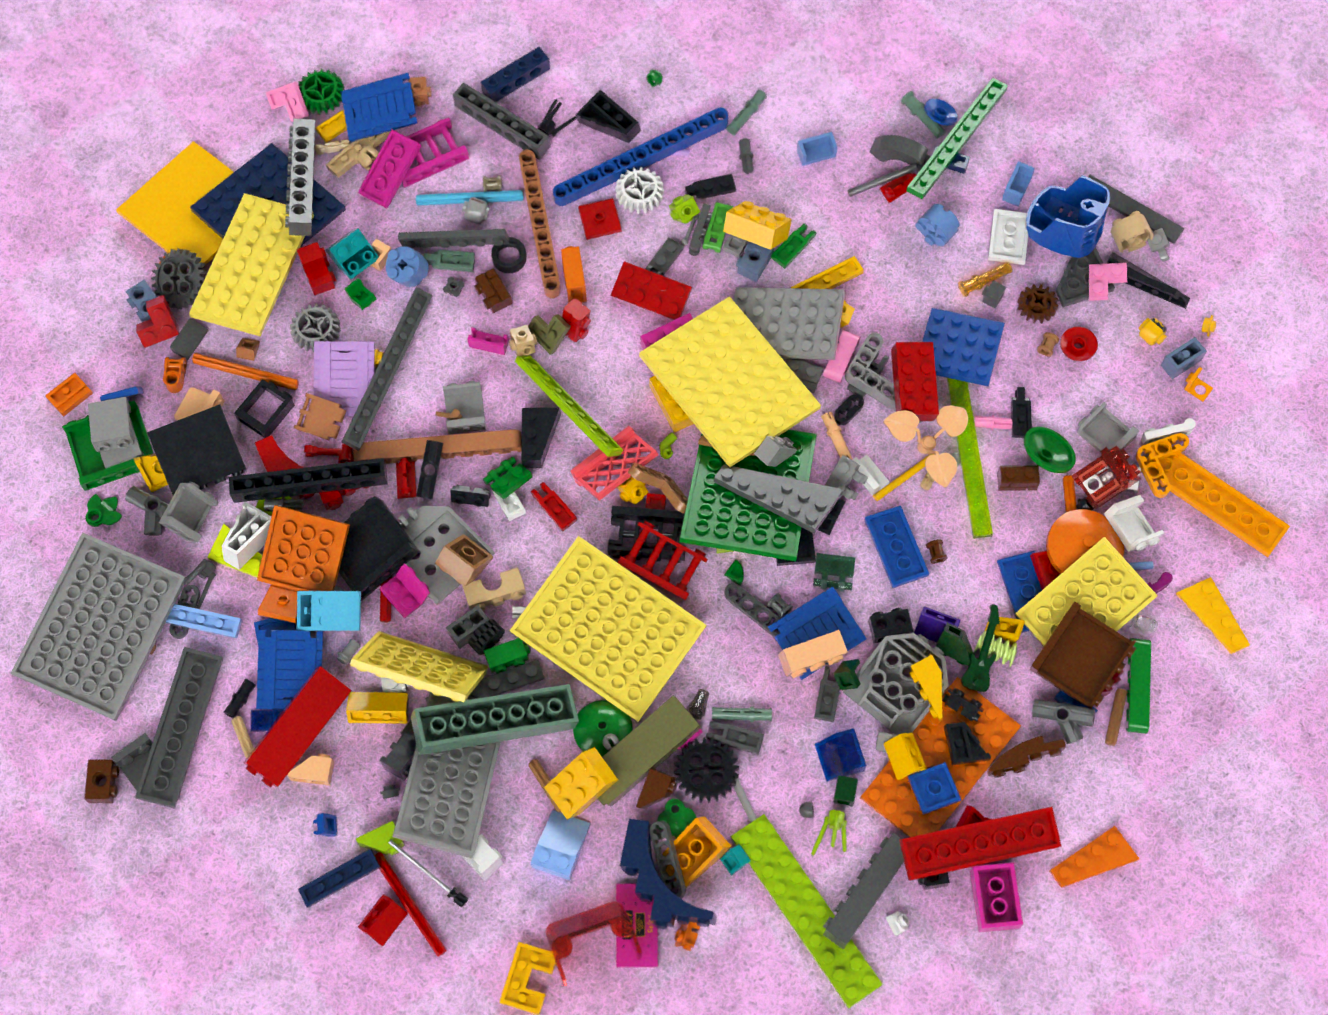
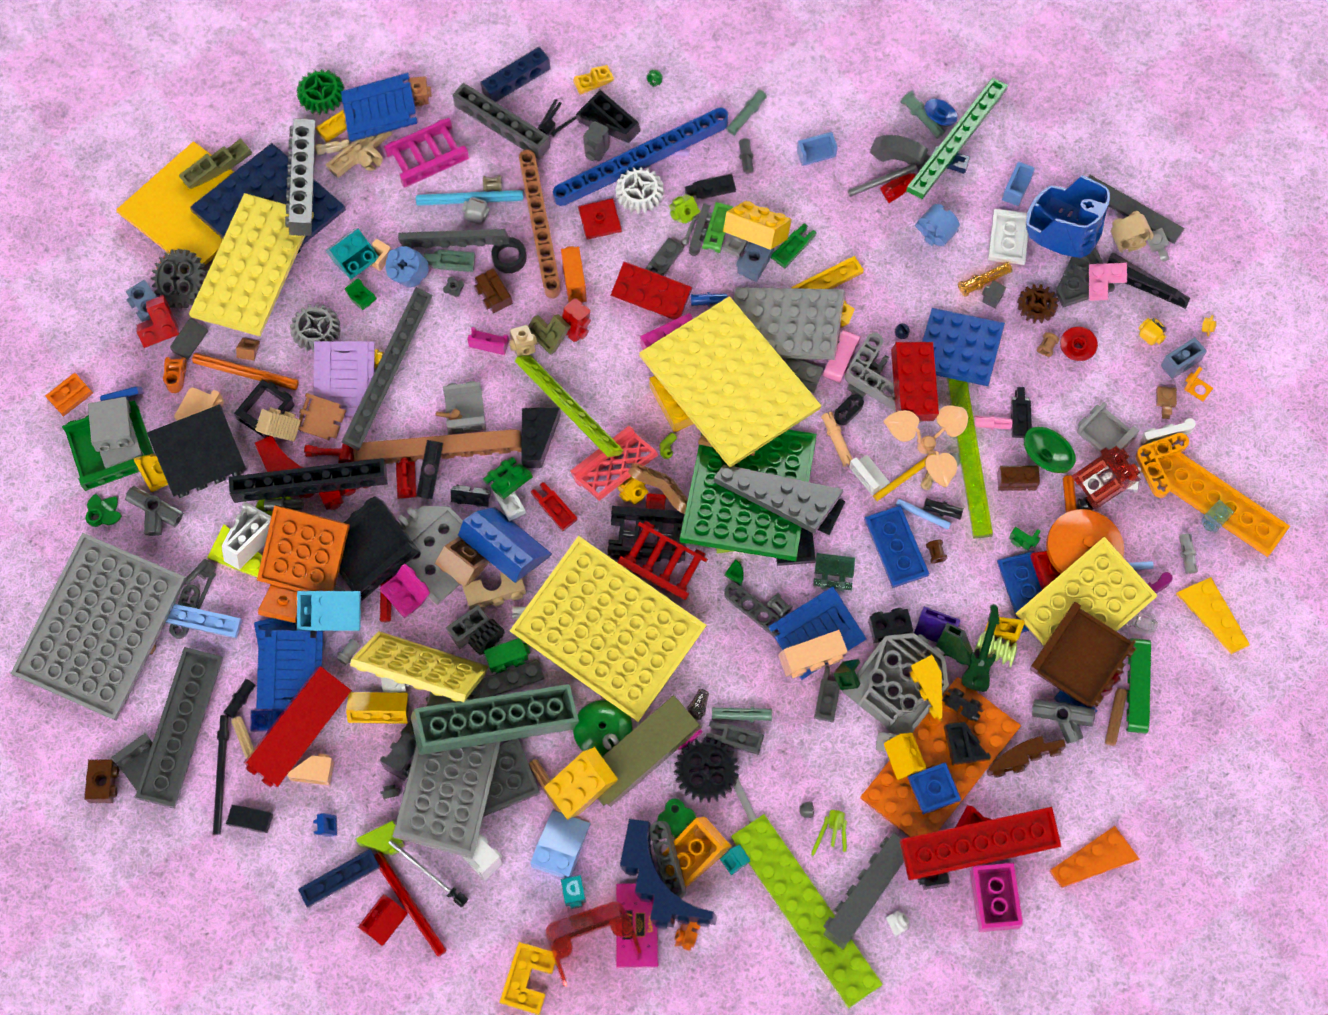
(188, 511): light grey panel -> none
(216, 164): none -> olive slope
(222, 736): none -> black bar
(249, 818): none -> black slope
(278, 425): none -> tan brick
(291, 97): bright pink plate -> none
(315, 266): red brick -> none
(389, 168): dark pink tile -> none
(503, 543): none -> blue slope
(511, 779): none -> dark grey plate
(573, 892): none -> teal brick
(596, 78): none -> yellow slope
(596, 141): none -> dark grey brick
(656, 788): reddish brown slope -> none
(707, 299): none -> blue axle
(775, 450): light grey slope -> none
(840, 755): clear blue slope -> none
(843, 474): light grey plate -> none
(845, 790): dark green panel -> none
(898, 330): none -> dark blue hinge
(924, 514): none -> light blue bar
(943, 508): none -> black pin
(1021, 539): none -> green bracket
(1131, 524): white panel -> none
(1167, 399): none -> medium nougat plate
(1188, 553): none -> light grey pin
(1216, 517): none -> clear light blue bracket

